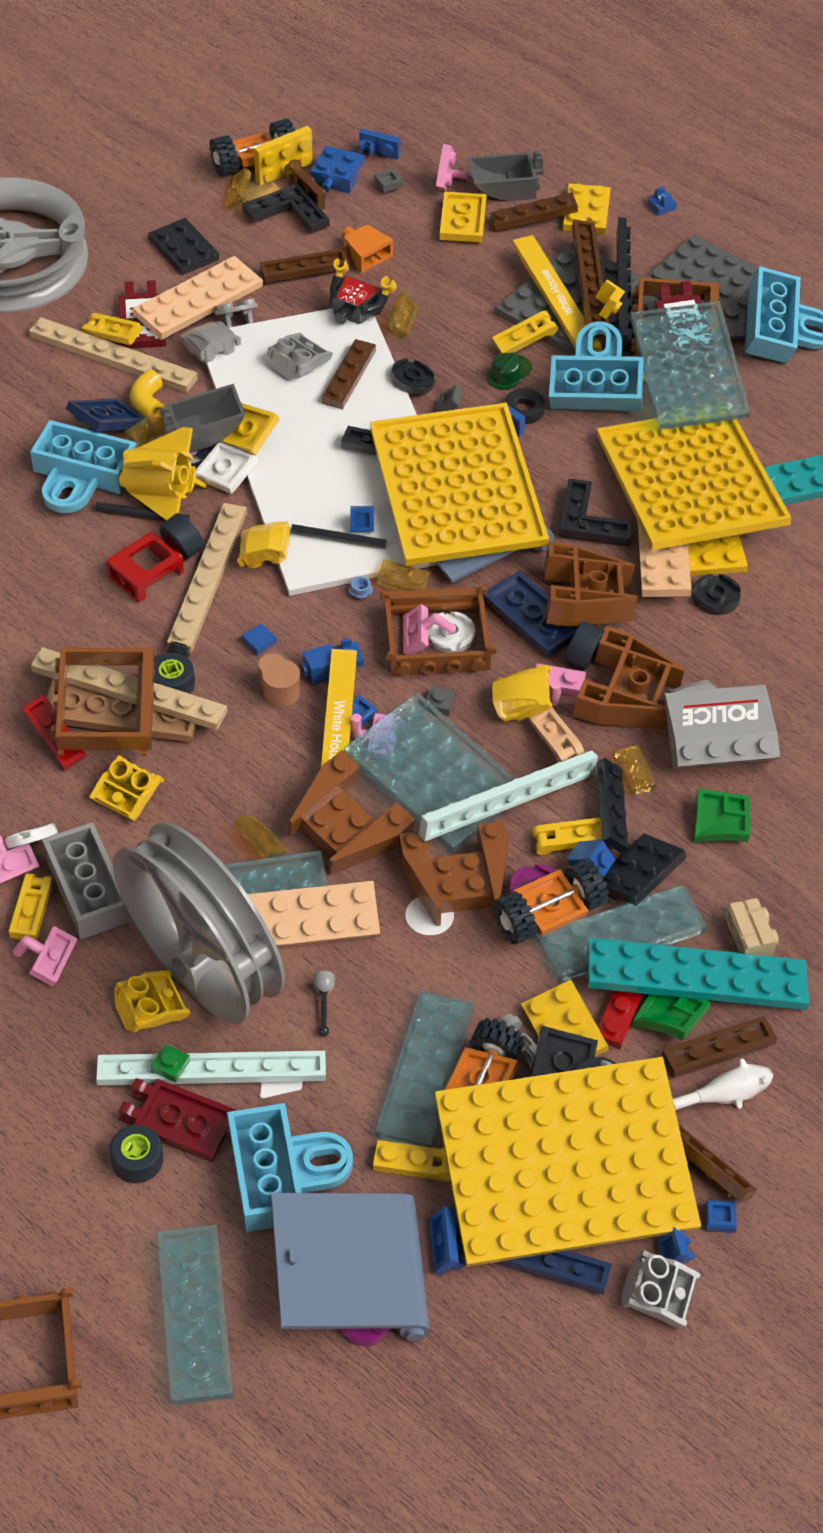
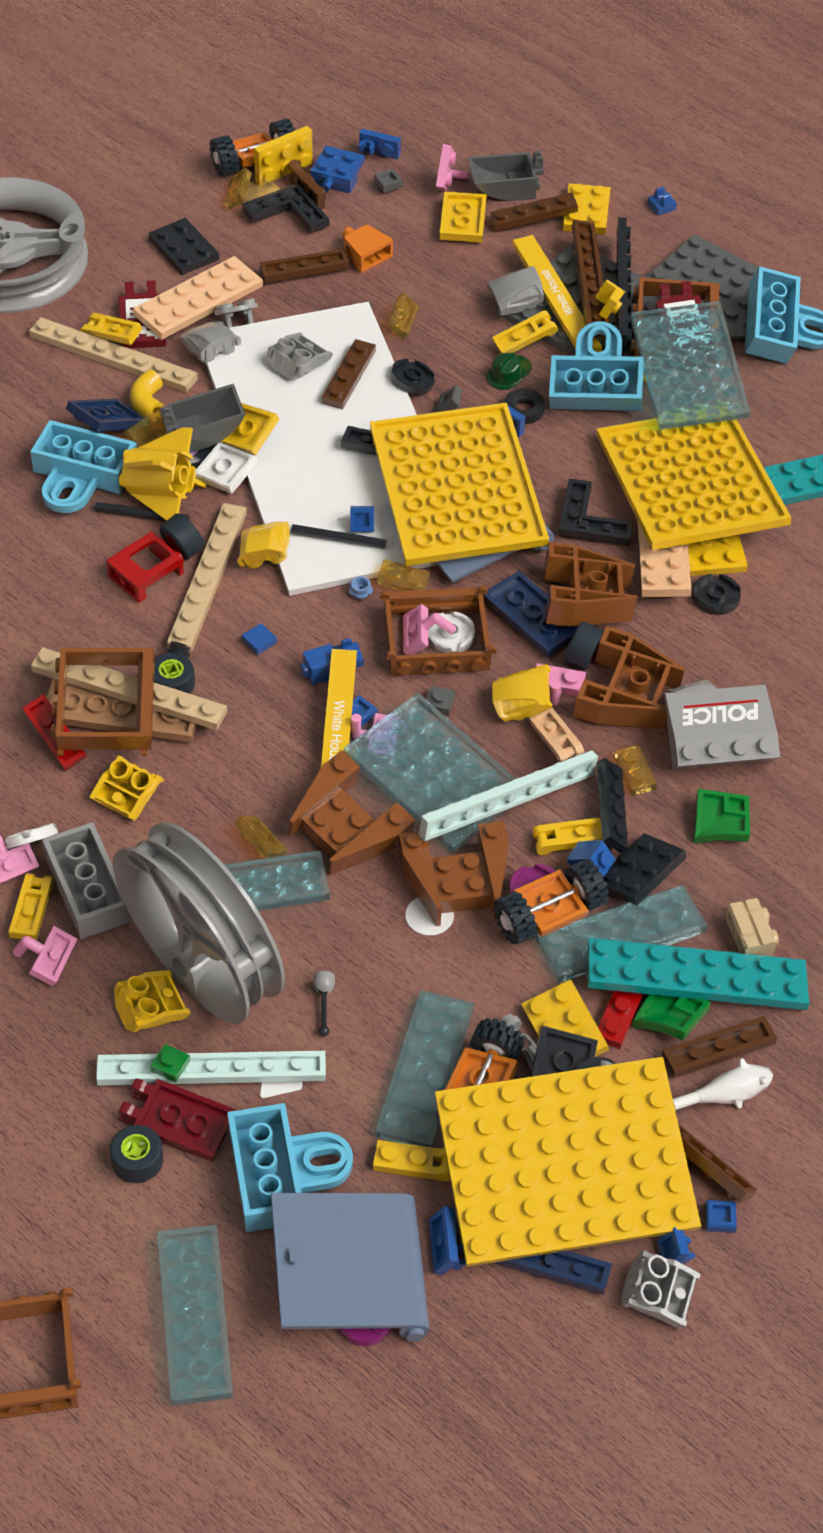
(279, 680): nougat piece -> none
(319, 913): light nougat plate -> none
(357, 299): torso -> none
(517, 291): none -> light grey slope

